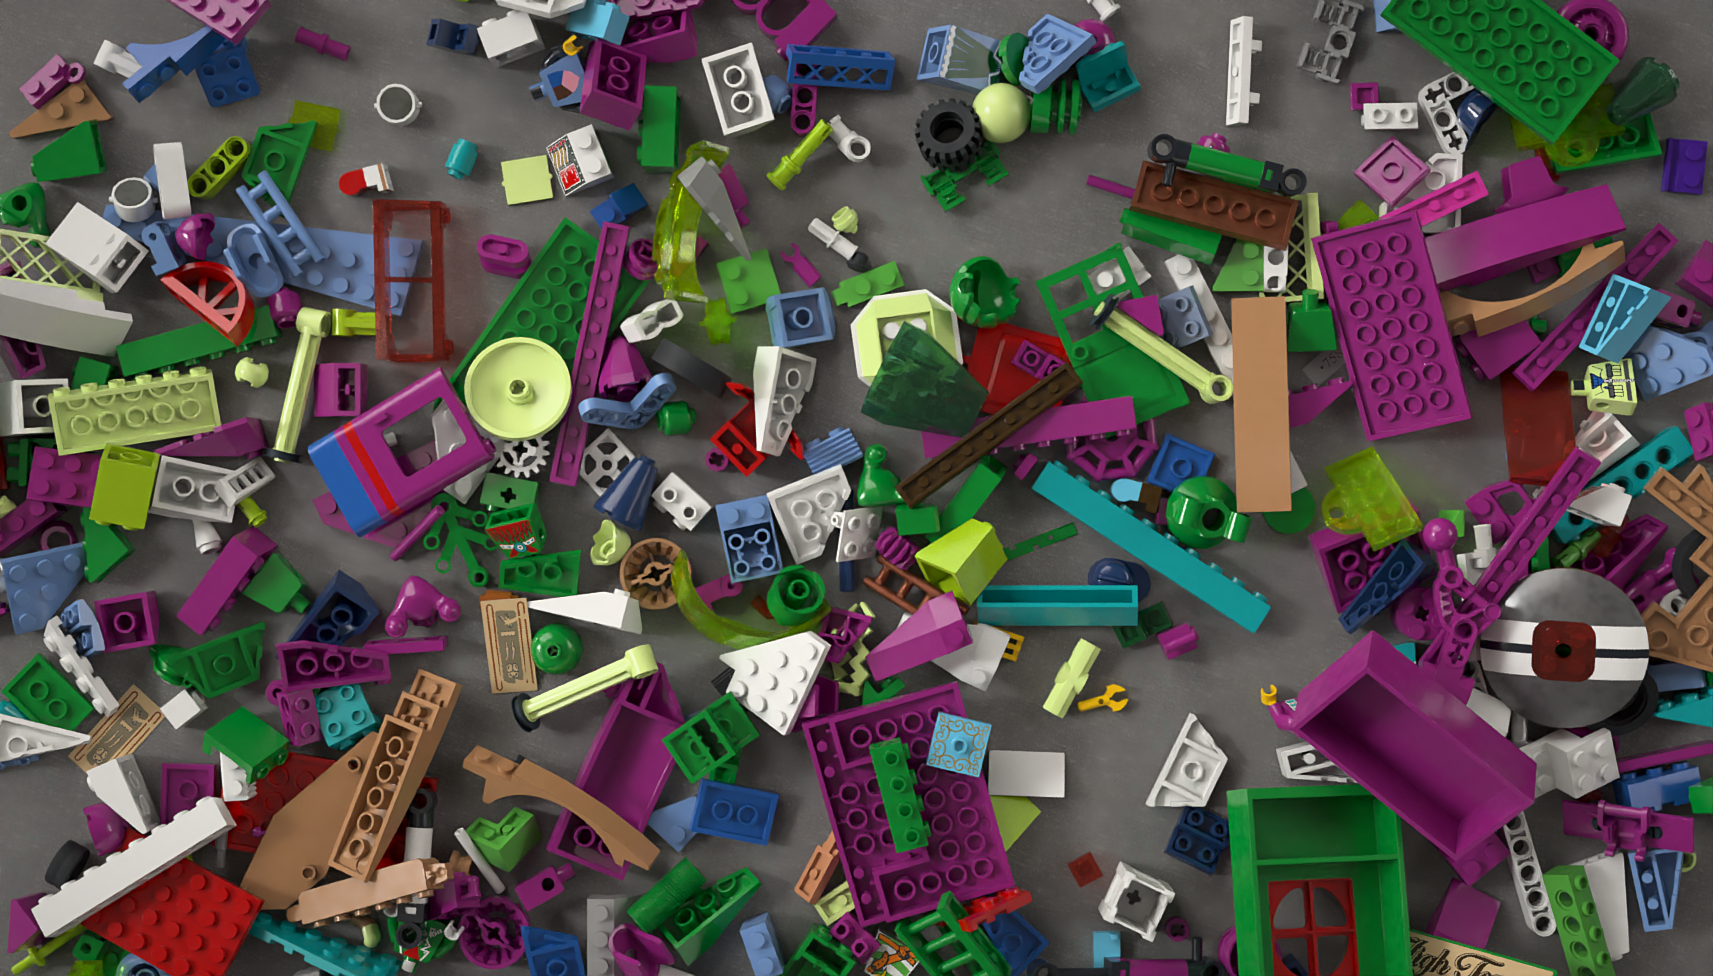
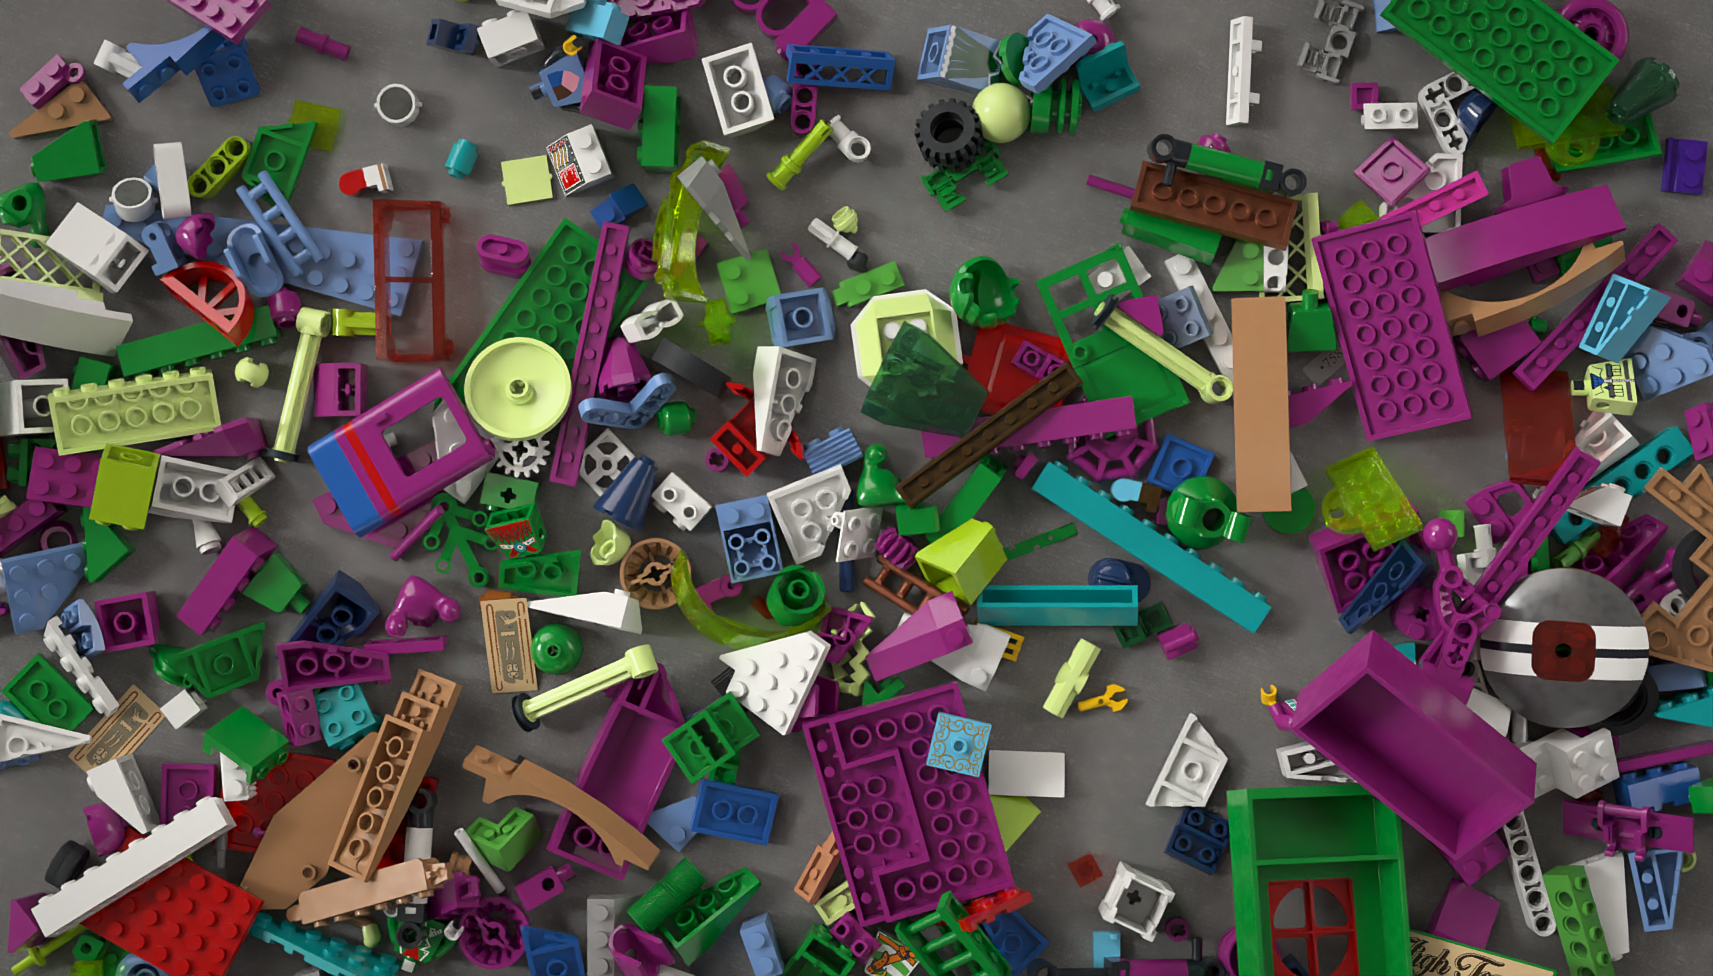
(898, 794): green brick -> none

